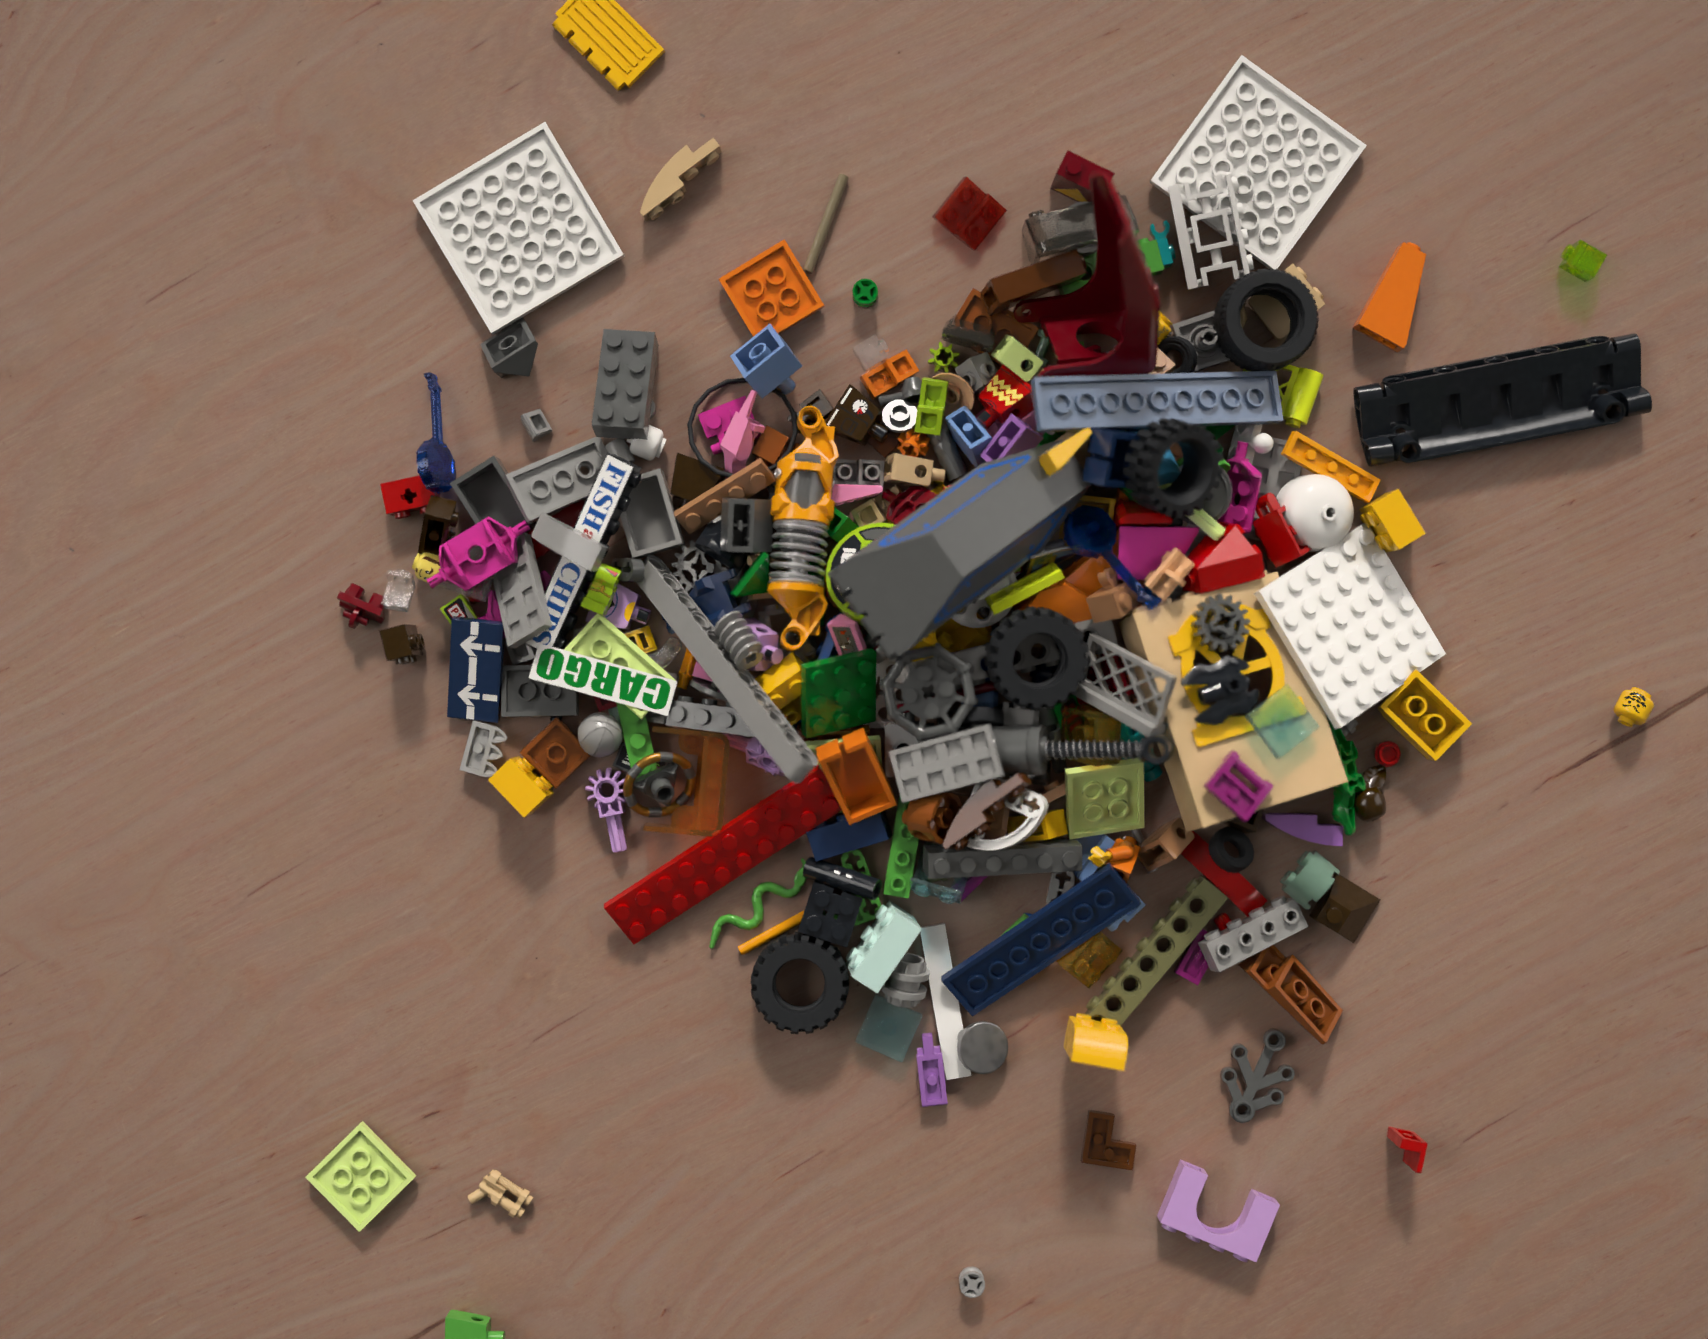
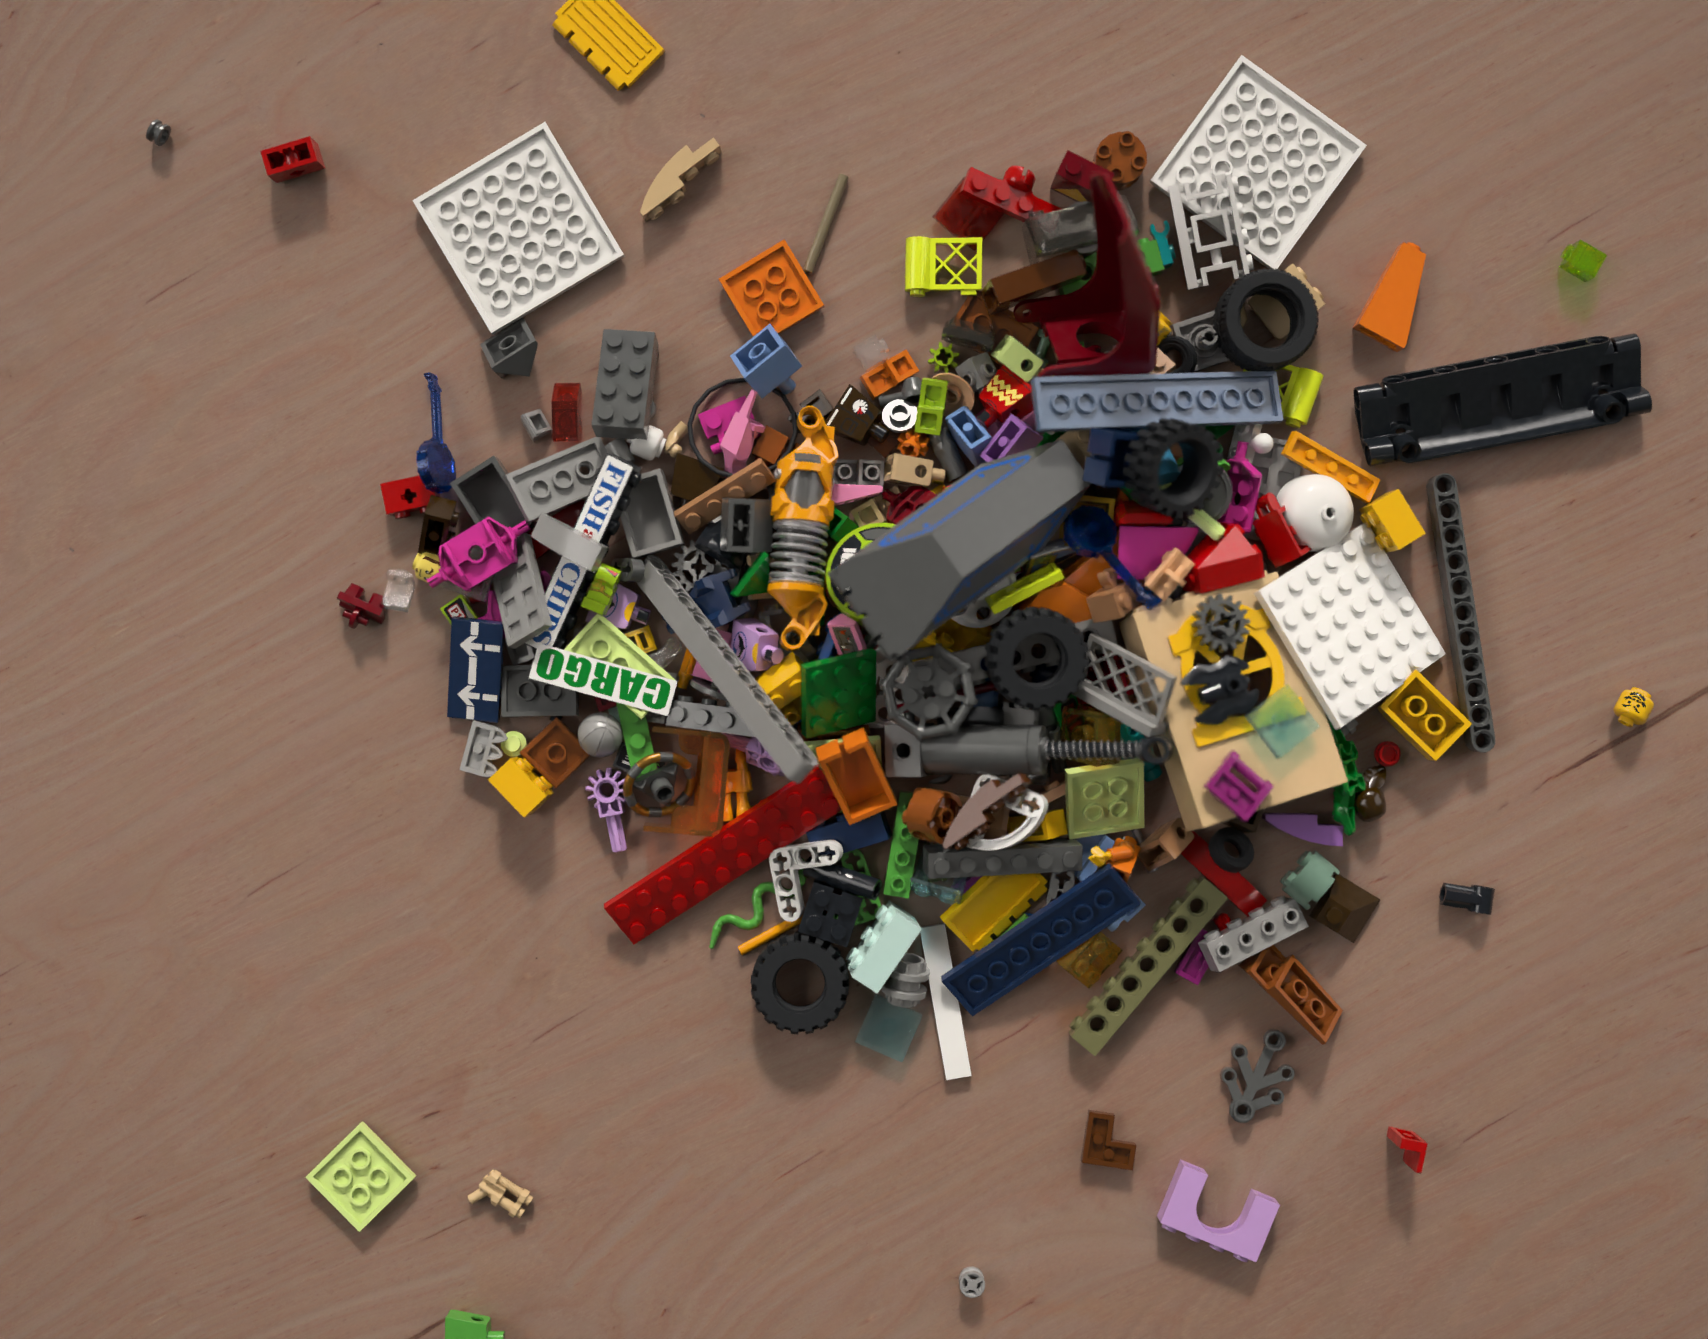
(158, 132): none -> dark grey bush
(292, 159): none -> red brick
(402, 643): dark brown brick -> none
(514, 744): none -> yellowish green plate
(565, 412): none -> clear red slope
(671, 445): none -> tan arm
(739, 640): light grey piece -> none
(739, 782): none -> light orange piece
(793, 863): none -> white beam
(865, 286): green wheel -> none
(922, 271): none -> neon yellow piece
(931, 1073): medium lavender hinge -> none
(946, 763): light grey plate -> none
(982, 1047): flat silver tile -> none
(989, 906): none -> yellow hinge
(1009, 196): none -> red plate
(1057, 457): yellow slope -> none
(1096, 1042): yellow brick -> none
(1122, 155): none -> dark orange brick
(1465, 600): none -> dark grey beam
(1473, 898): none -> black piece

